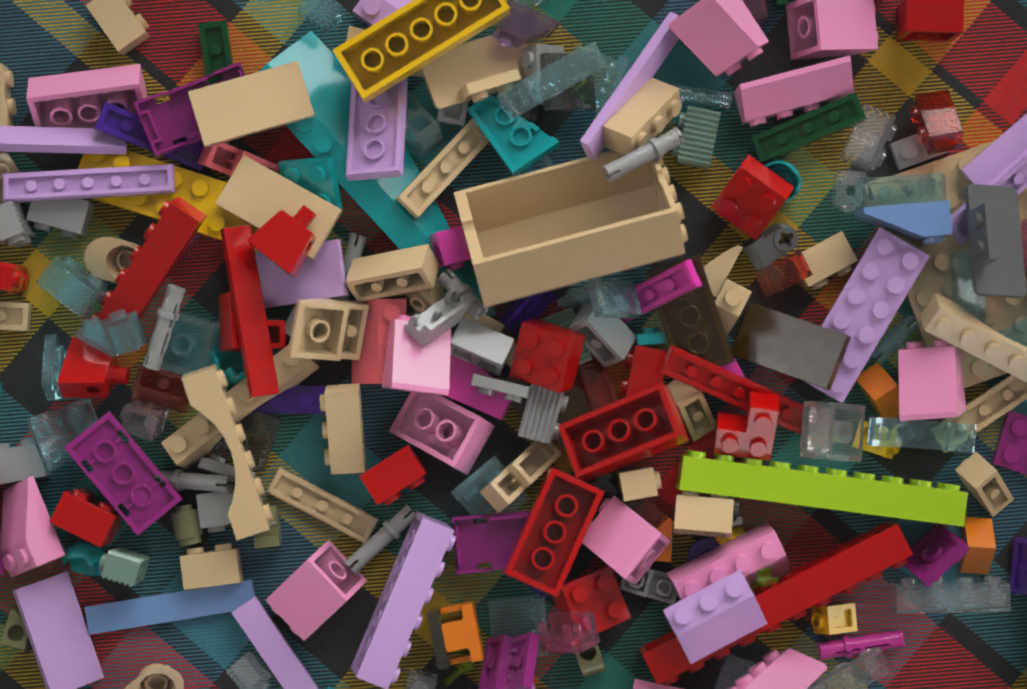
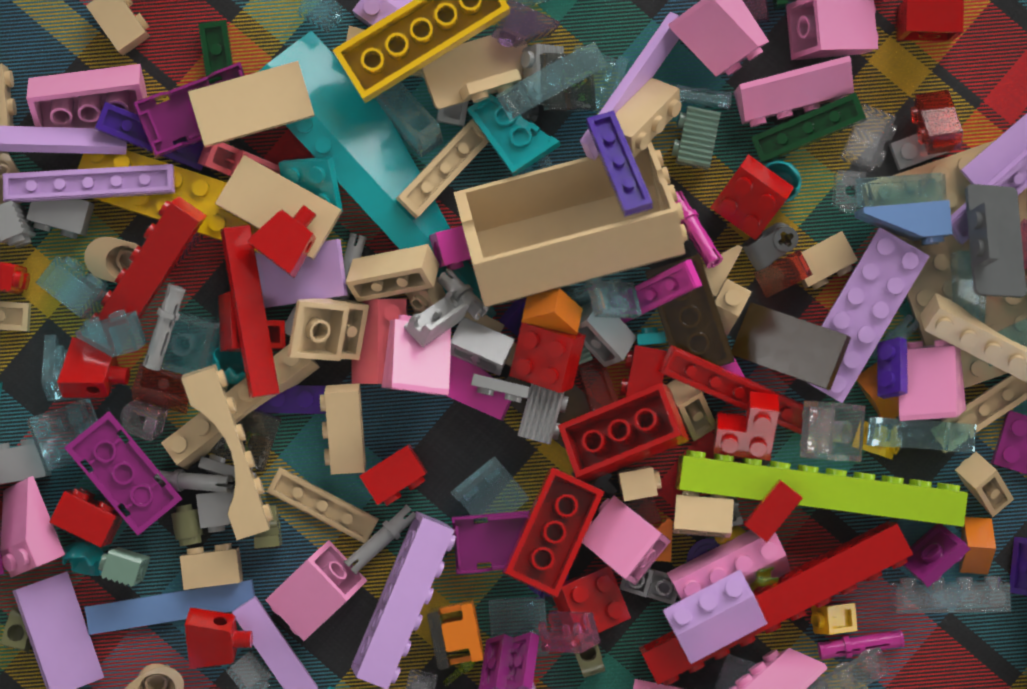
(213, 638): none -> red torso
(377, 134): lavender tile -> none
(442, 429): bright pink slope -> none
(520, 474): tan slope -> none
(553, 311): none -> orange slope
(619, 163): none -> dark purple plate
(651, 150): light grey pin -> none
(698, 234): none -> dark pink pin
(773, 510): none -> red tile
(892, 368): none -> dark purple plate

